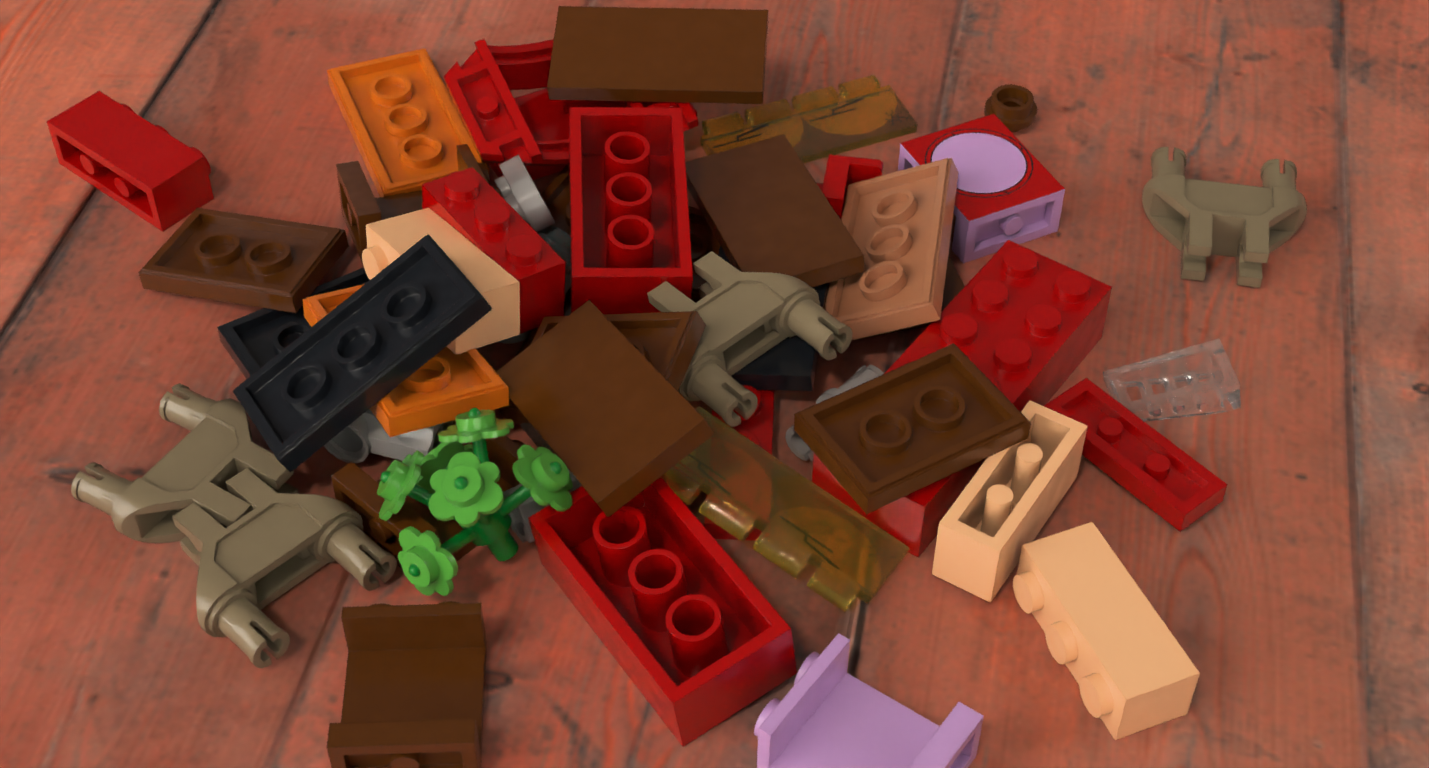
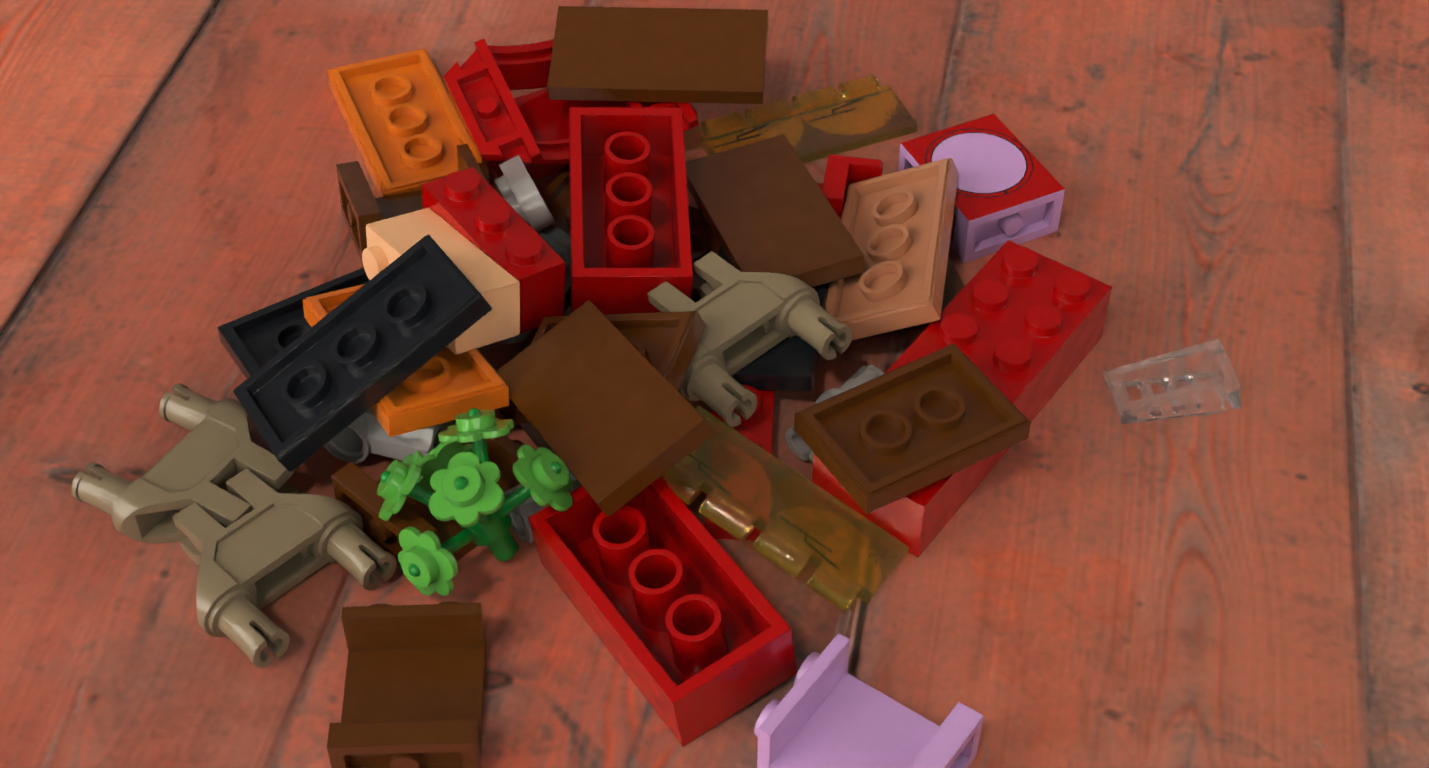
(131, 160): red brick -> none
(244, 259): reddish brown tile -> none
(1008, 503): light nougat brick -> none
(1013, 106): reddish brown plate -> none
(1104, 631): light nougat brick -> none
(1140, 456): red plate -> none
(1221, 216): dark tan connector -> none

